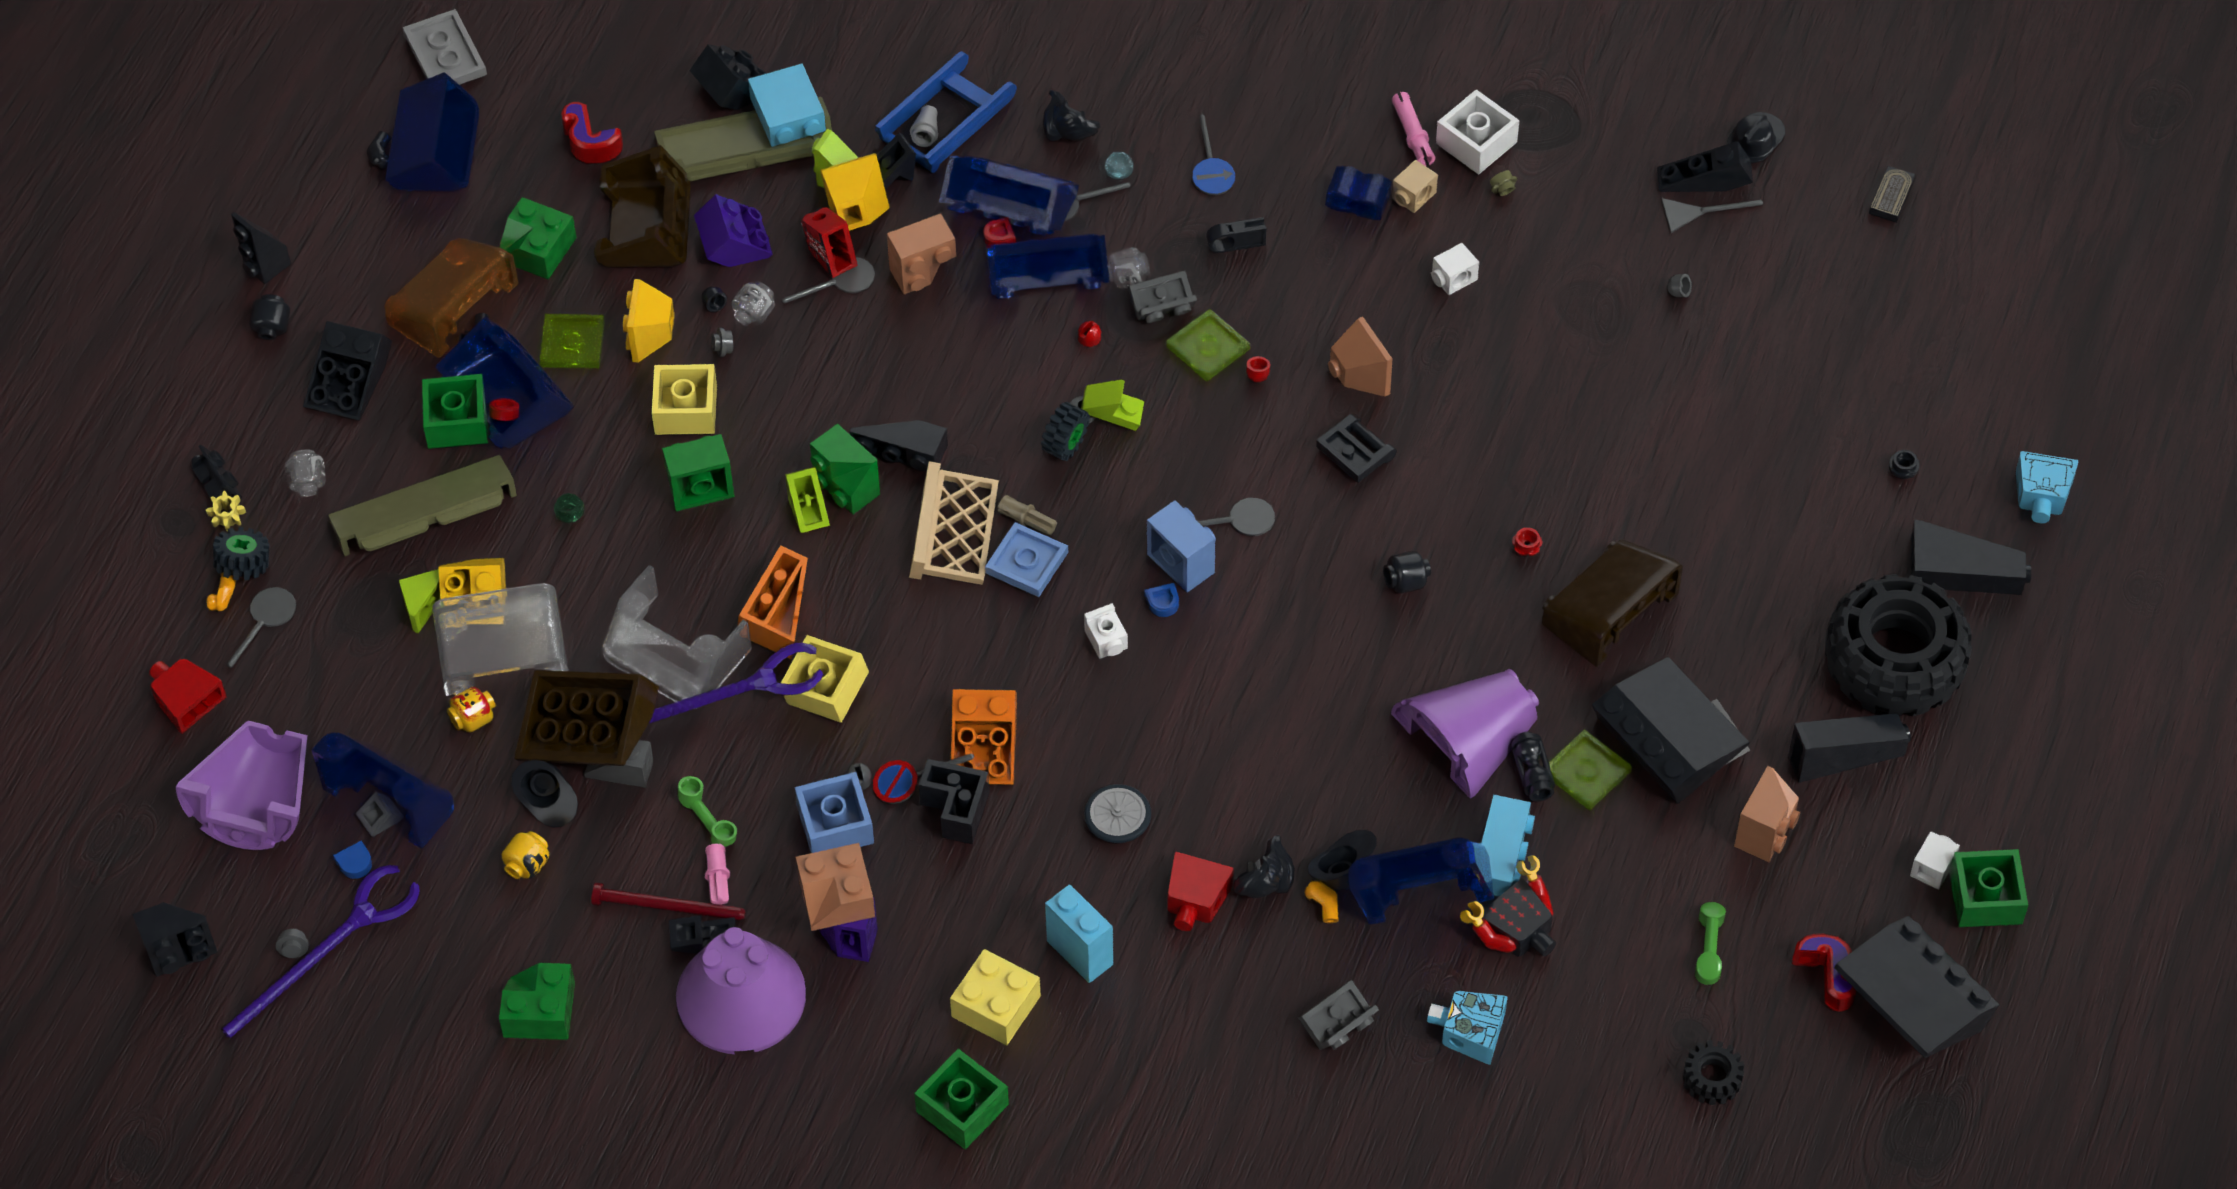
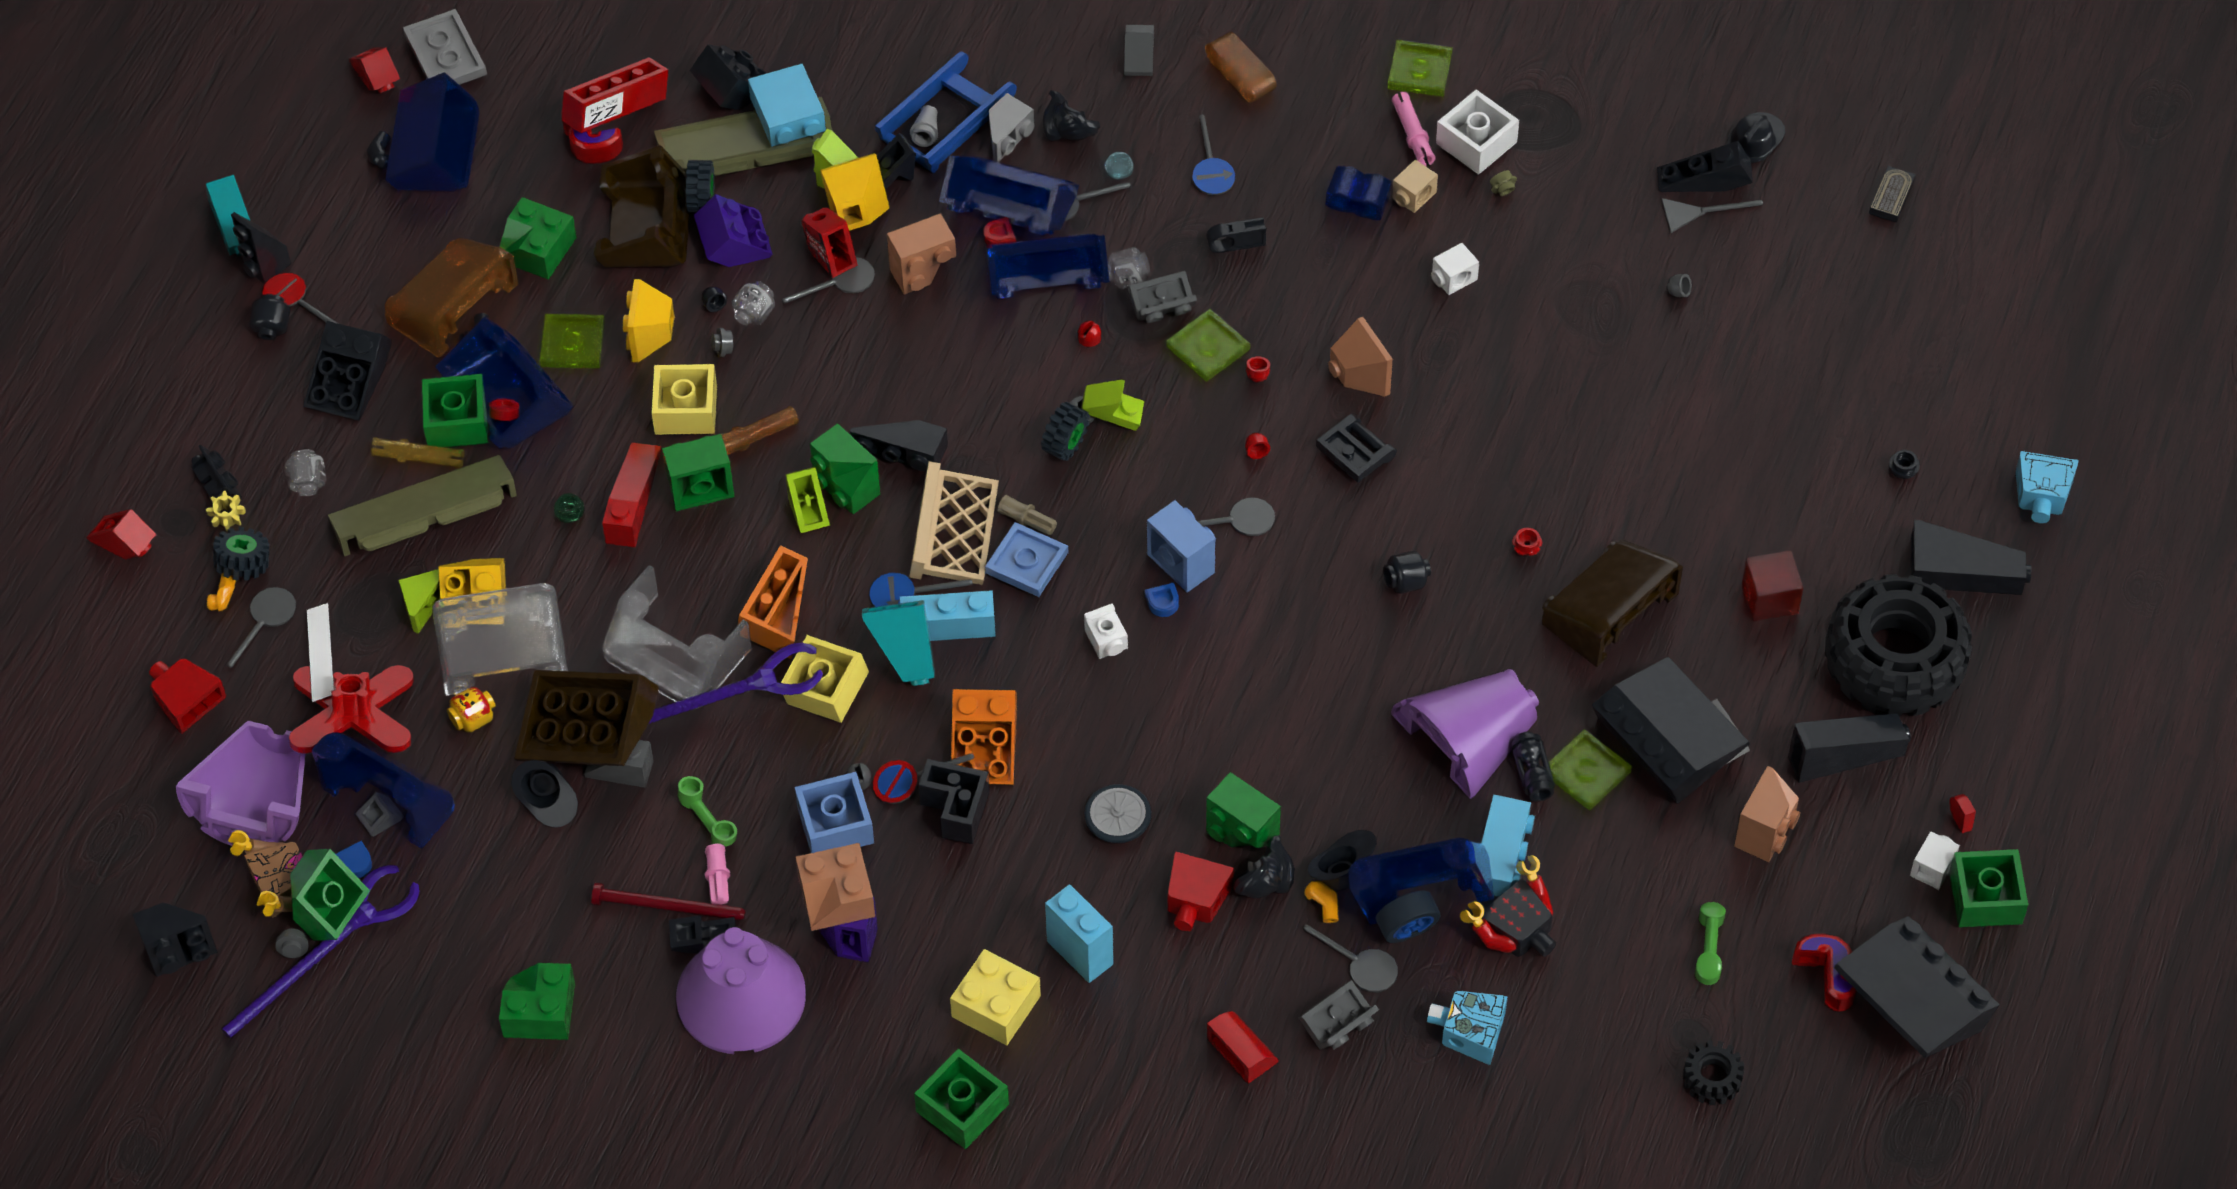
(123, 534): none -> red slope
(224, 200): none -> teal slope
(270, 868): none -> medium nougat torso
(292, 290): none -> red piece
(320, 652): none -> white sticker
(324, 894): none -> green slope
(355, 705): none -> red piece
(375, 69): none -> red slope
(417, 452): none -> clear yellow pin
(525, 855): yellow head -> none
(614, 95): none -> red brick
(630, 495): none -> red slope
(699, 183): none -> black wheel
(741, 438): none -> clear orange pin
(892, 586): none -> blue piece
(904, 639): none -> teal slope
(958, 614): none -> medium azure brick
(1009, 124): none -> light grey slope
(1139, 50): none -> dark grey slope
(1240, 66): none -> clear orange beam
(1240, 1046): none -> red brick
(1241, 814): none -> green slope
(1257, 445): none -> red hinge
(1370, 969): none -> dark grey piece
(1408, 916): none -> black wheel
(1420, 68): none -> clear neon green tile
(1772, 585): none -> clear red head
(1962, 812): none -> red tile

